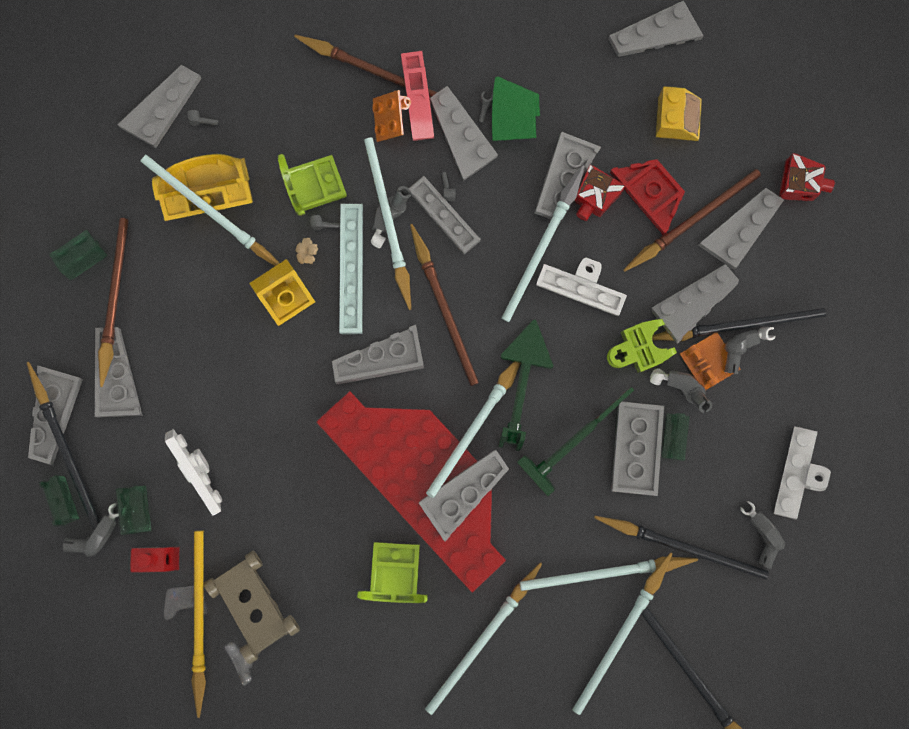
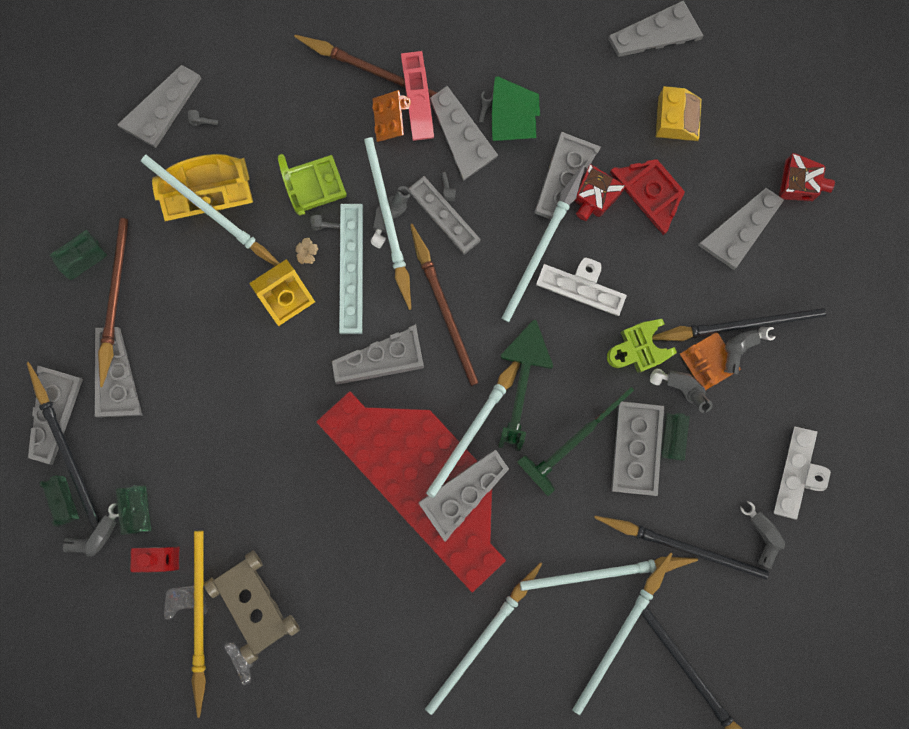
(195, 470): white plate -> none
(394, 574): lime piece -> none
(659, 244): copper piece -> none
(692, 303): light grey wing -> none

